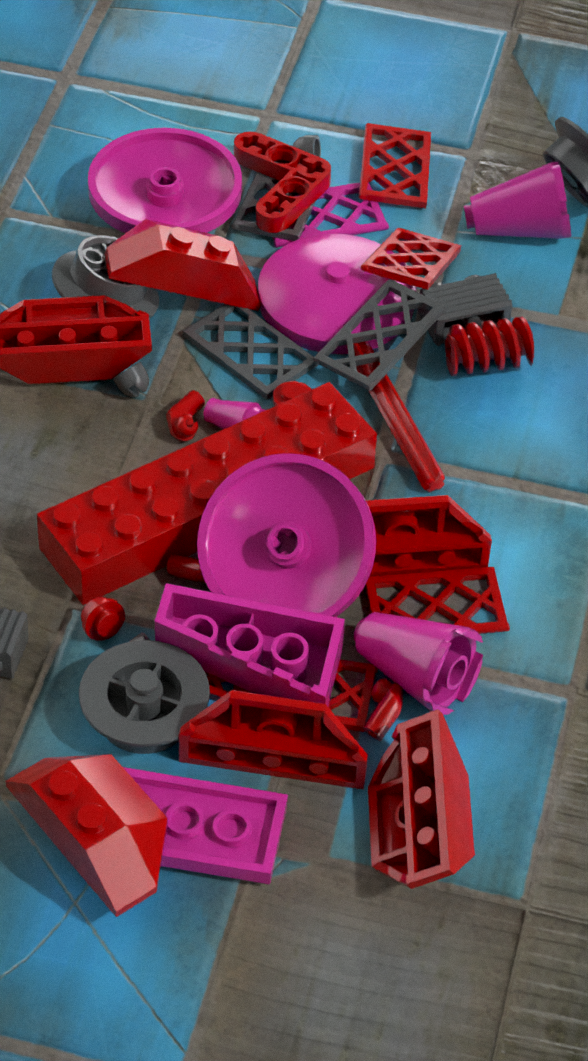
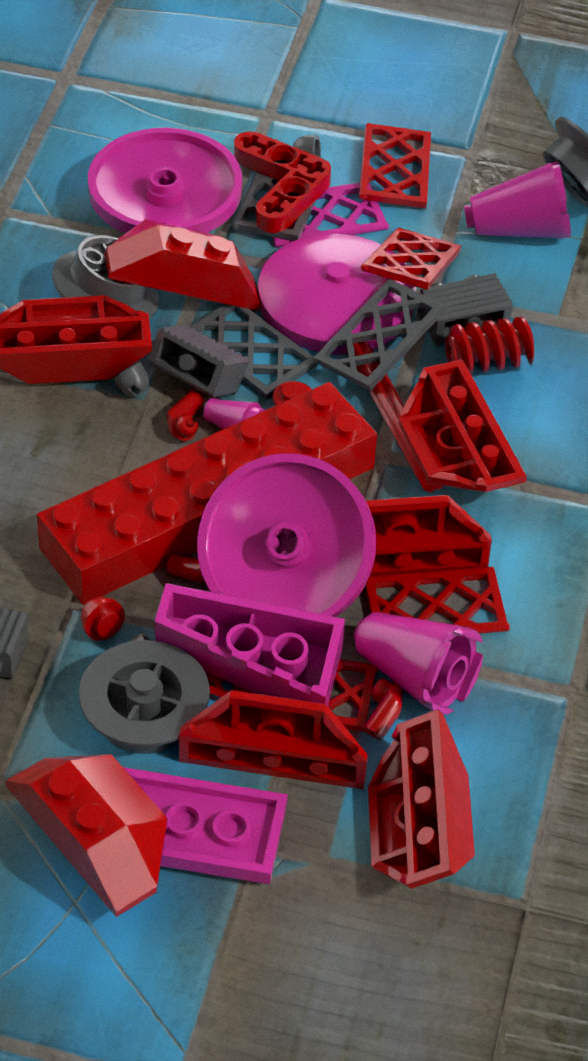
(198, 360): none -> dark grey brick
(457, 433): none -> red wedge

